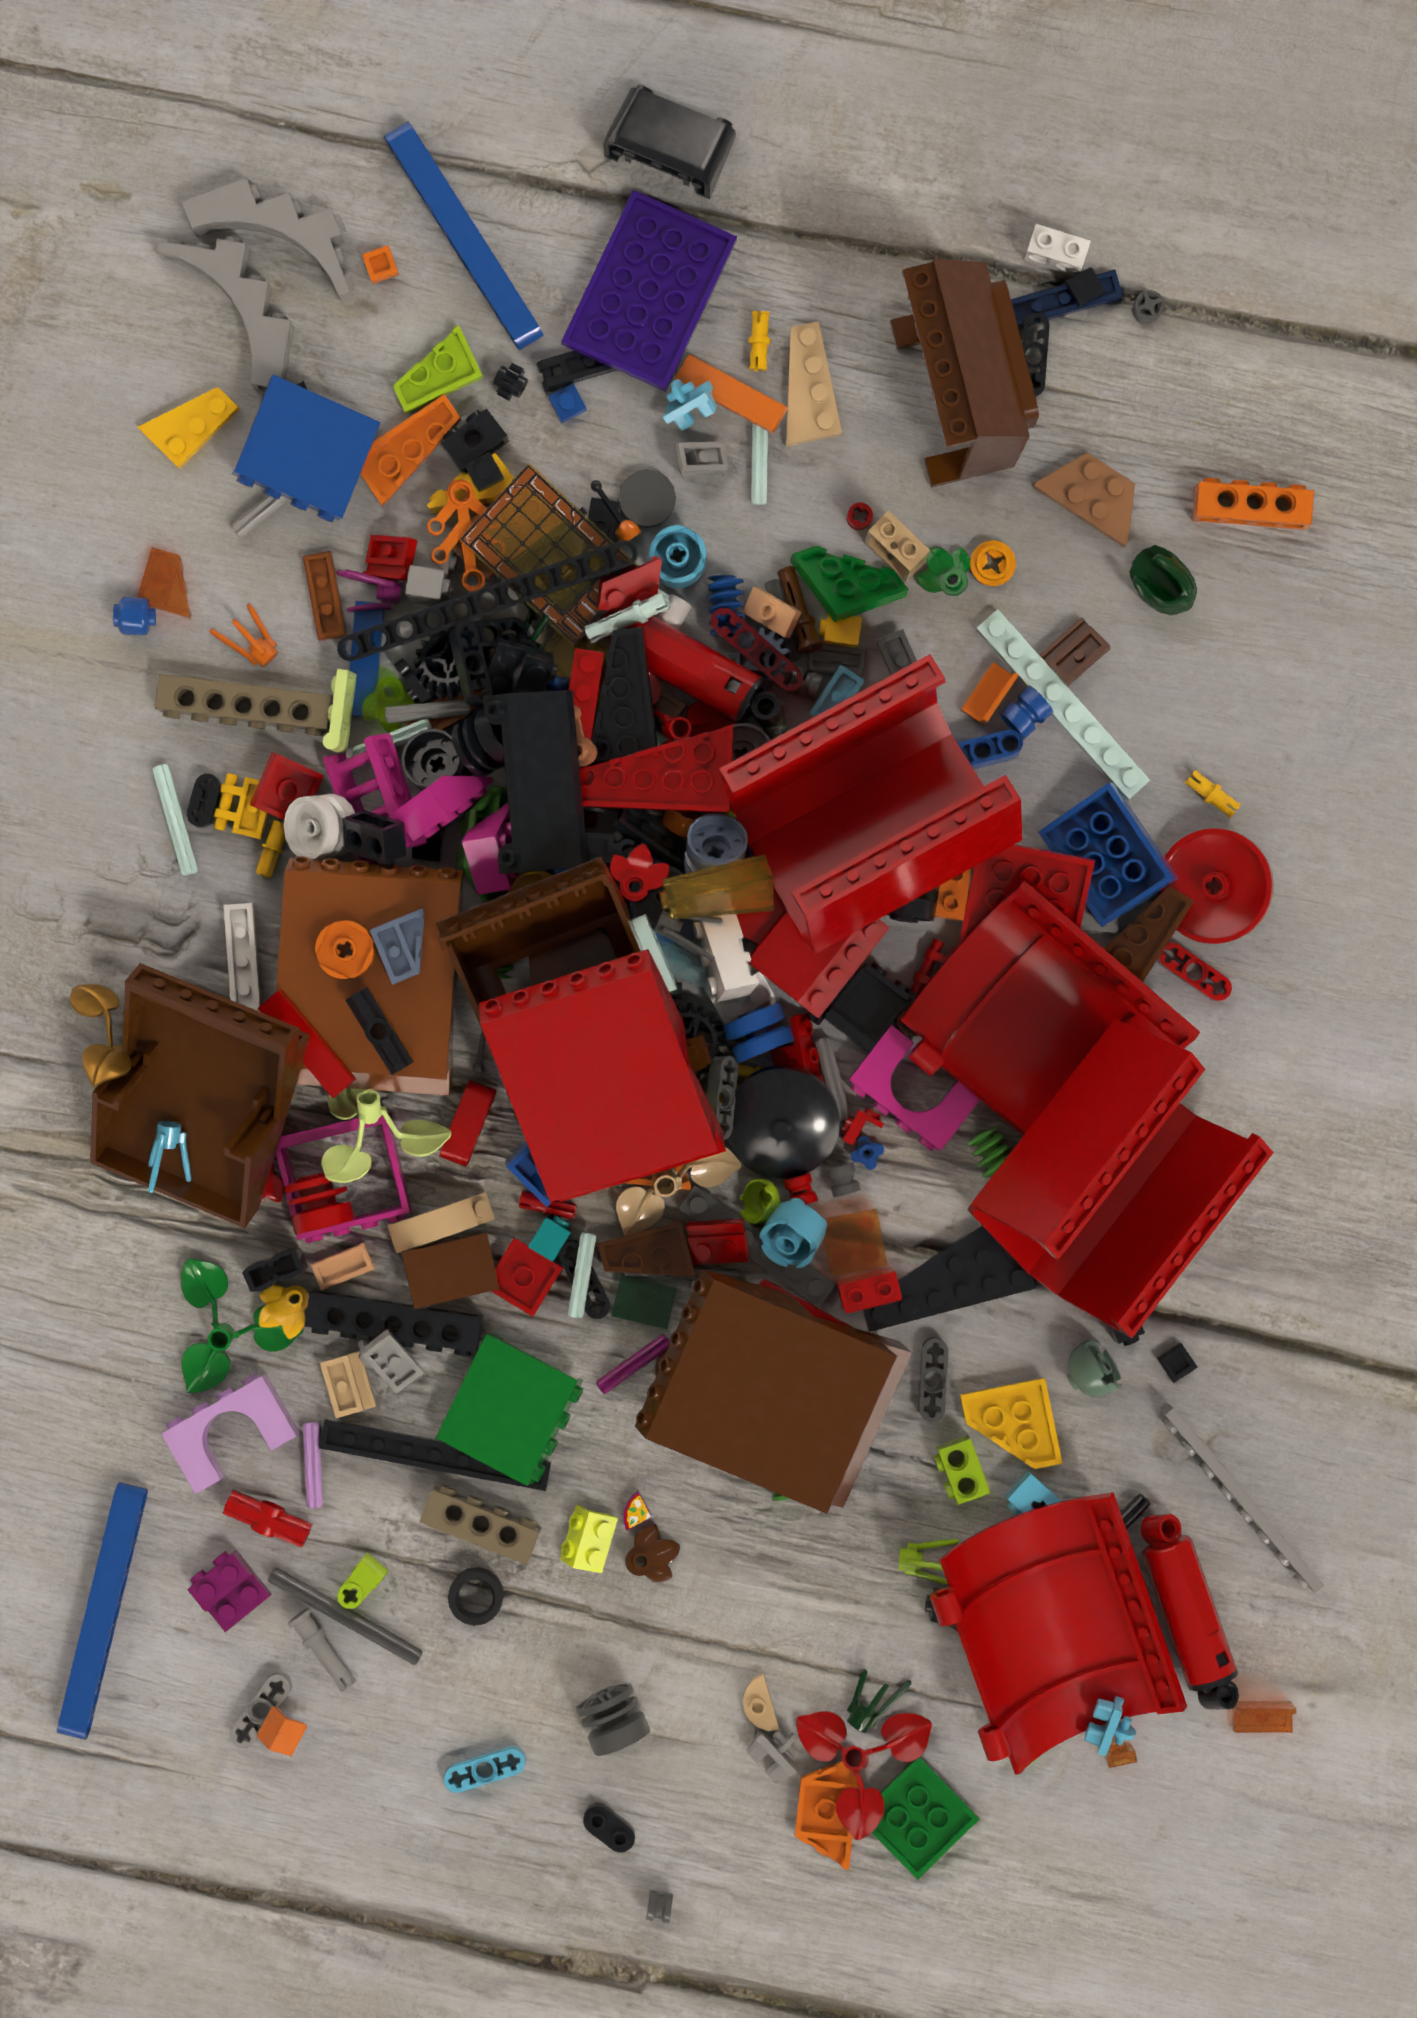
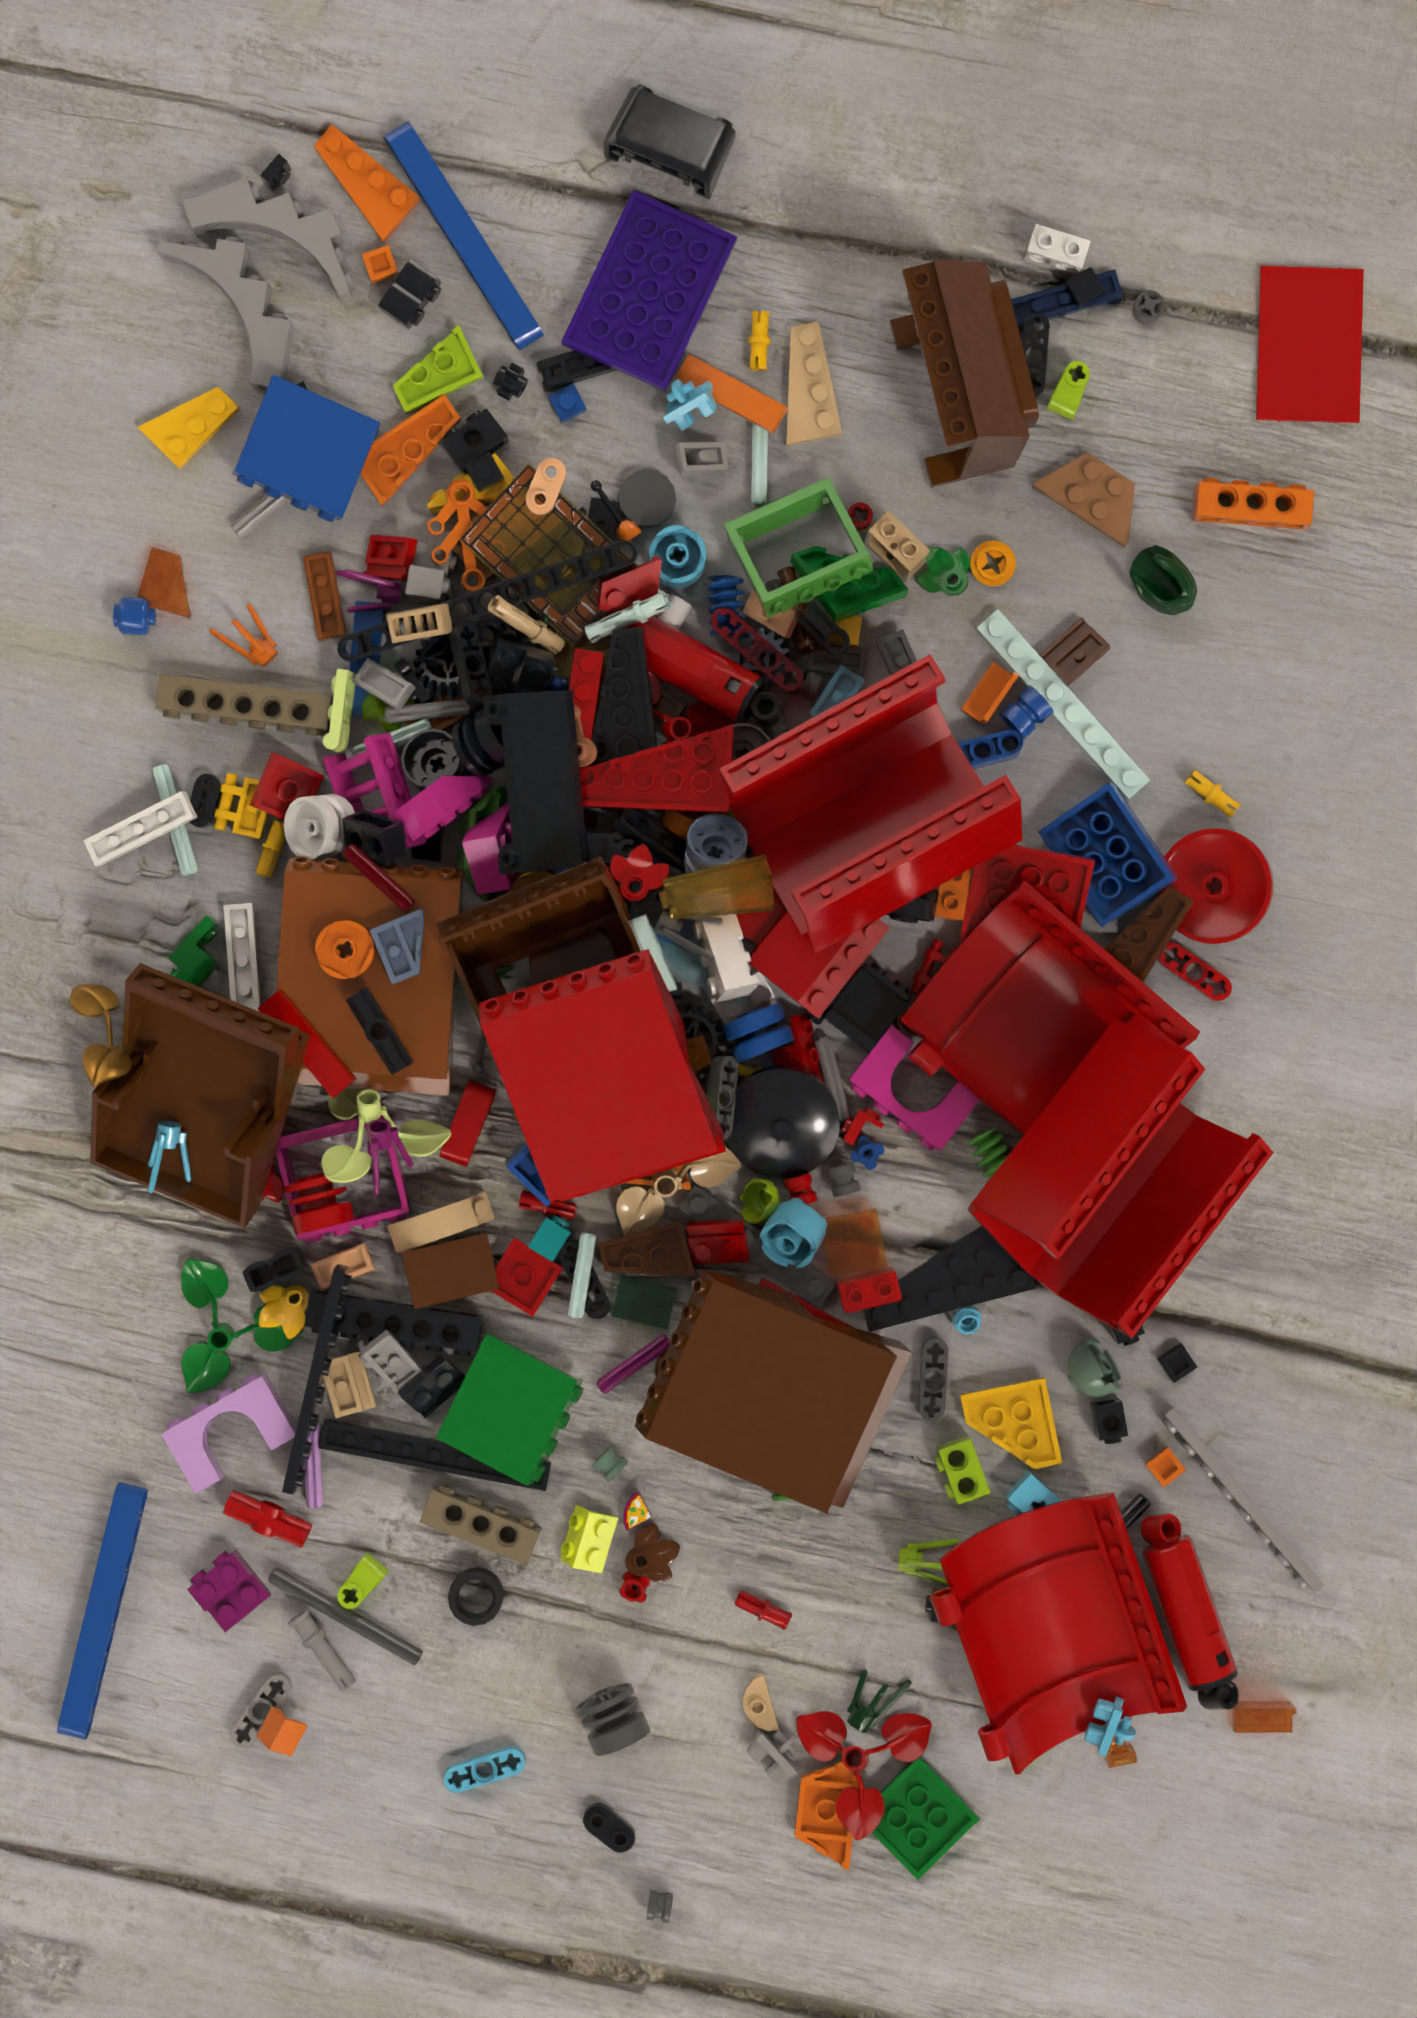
(140, 828): none -> white plate
(191, 958): none -> green plate
(276, 173): none -> black plate
(319, 1368): none -> black plate
(371, 187): none -> orange wing
(378, 877): none -> dark red axle
(379, 1138): none -> magenta plant
(383, 684): none -> light grey tile
(410, 294): none -> black brick
(432, 1386): none -> black plate
(442, 617): none -> tan slope
(535, 630): none -> tan pin
(546, 486): none -> light nougat plate
(609, 1463): none -> sand green wheel
(629, 1592): none -> red plate
(763, 1609): none -> red axle
(786, 511): none -> bright green window
(821, 627): none -> black piece
(970, 1325): none -> medium azure plate
(1067, 393): none -> lime piece
(1103, 1409): none -> black brick
(1165, 1466): none -> orange plate
(1309, 344): none -> red piece

